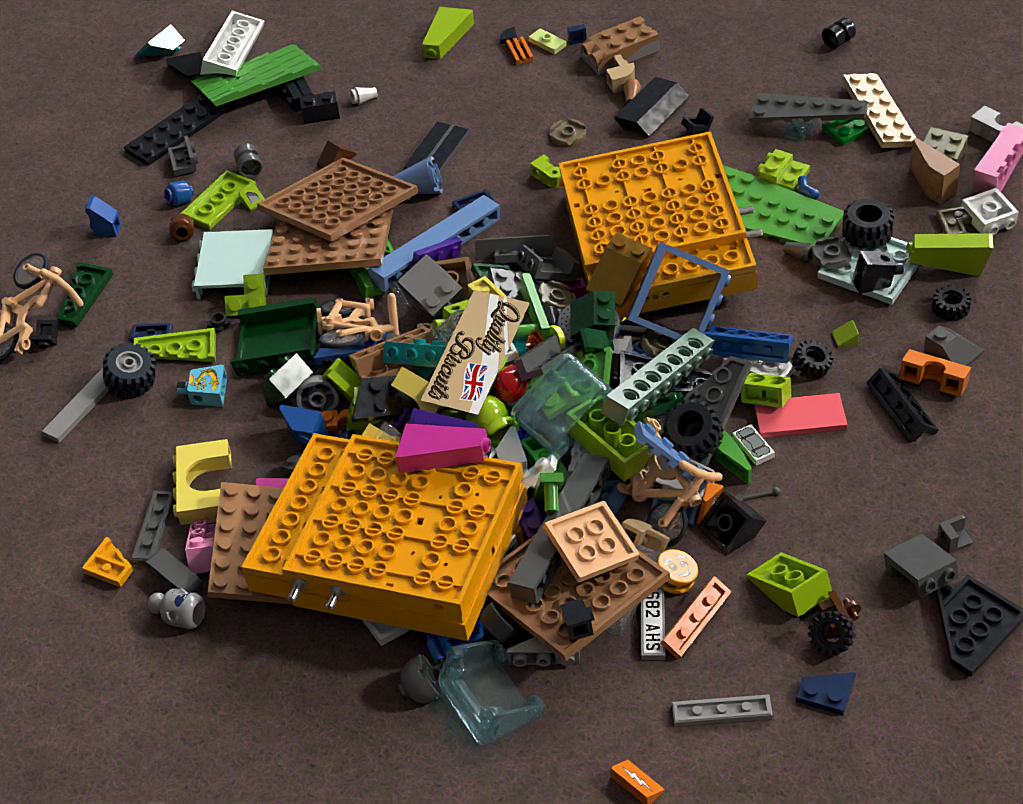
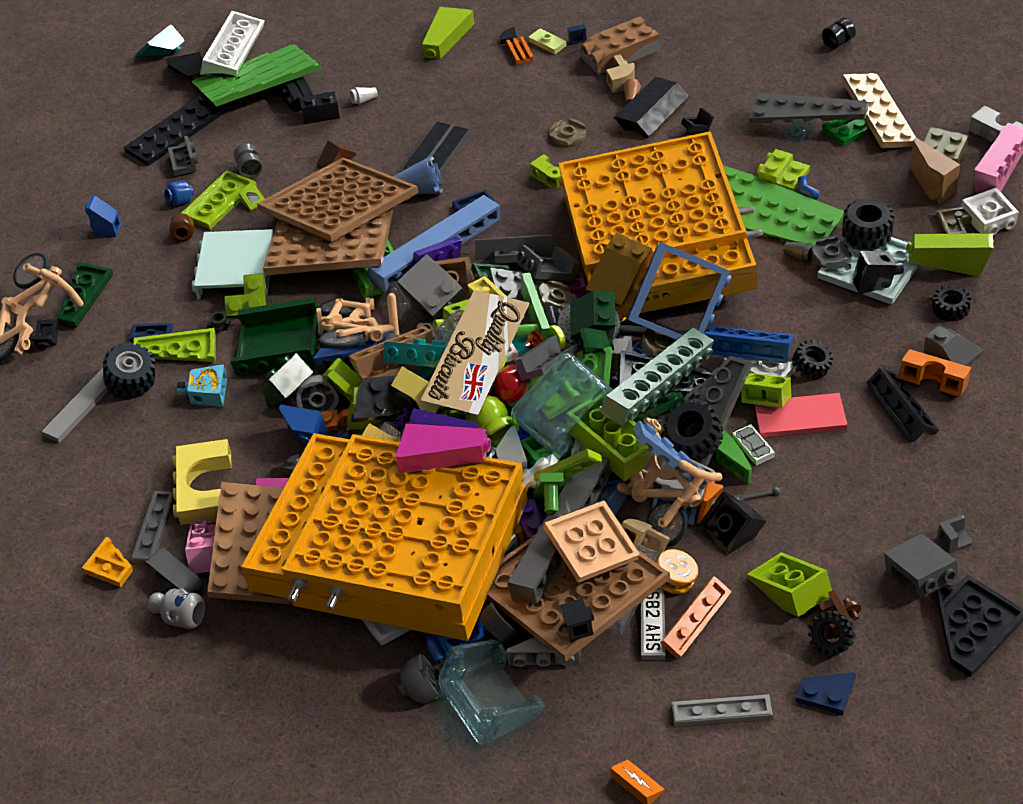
(573, 464): none -> lime tile
(846, 335): lime slope -> none

